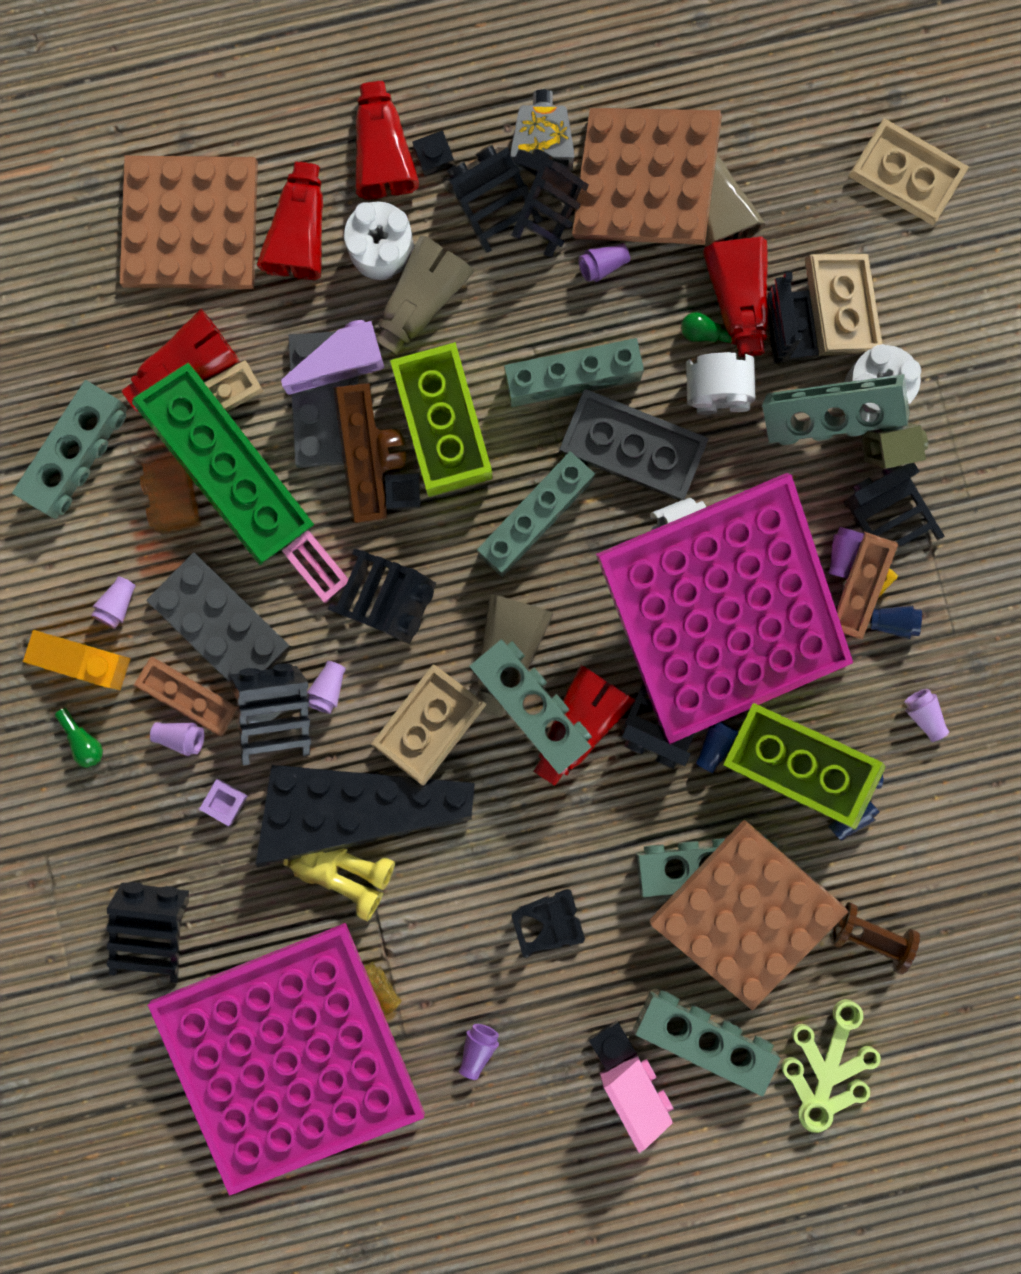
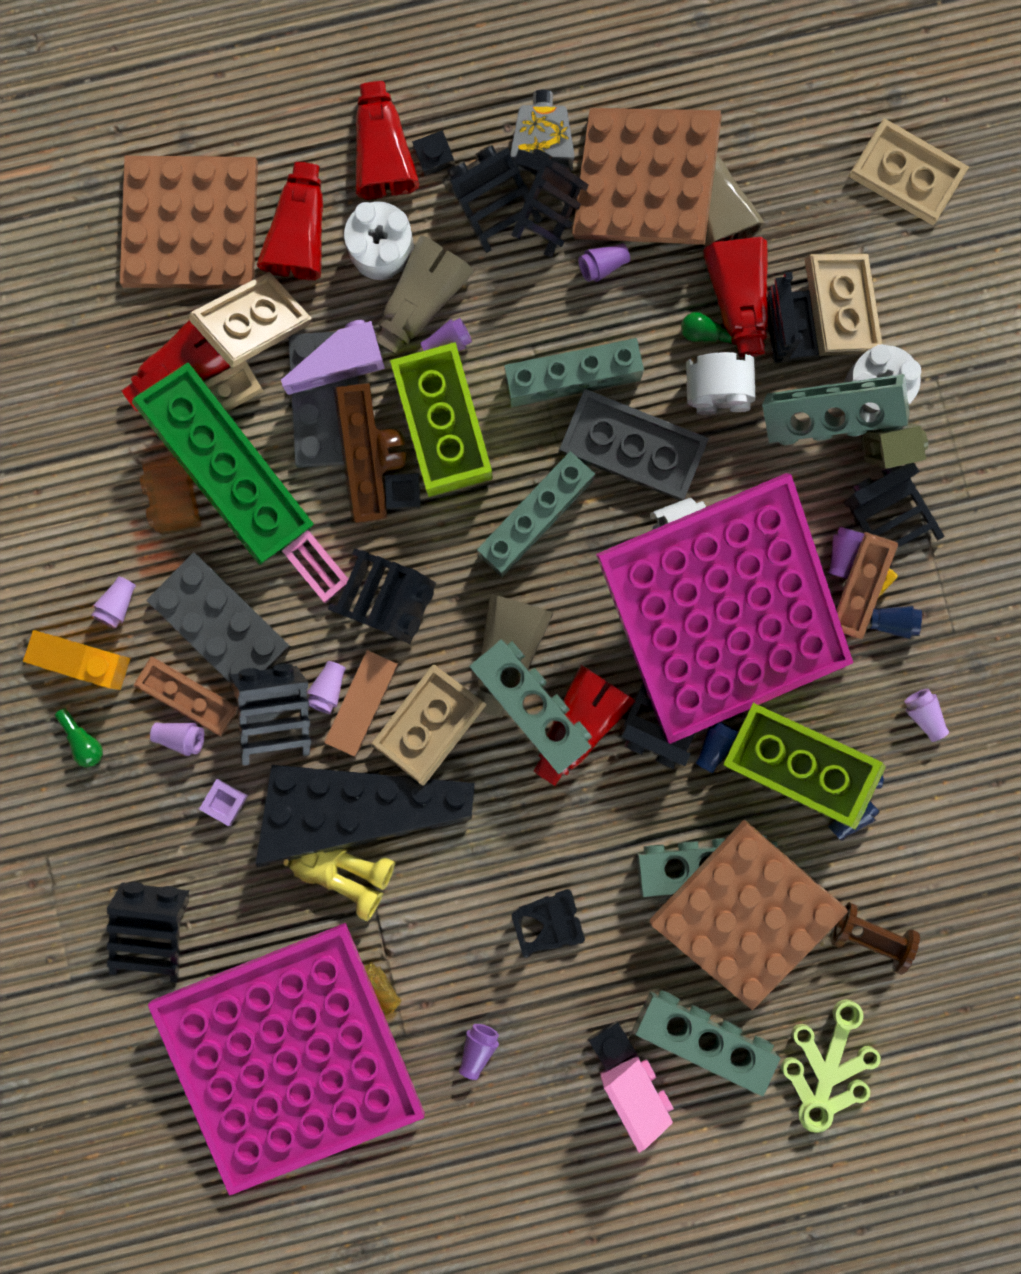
(53, 455): sand green brick -> none
(250, 319): none -> tan tile
(361, 703): none -> nougat tile
(449, 333): none -> medium lavender cone

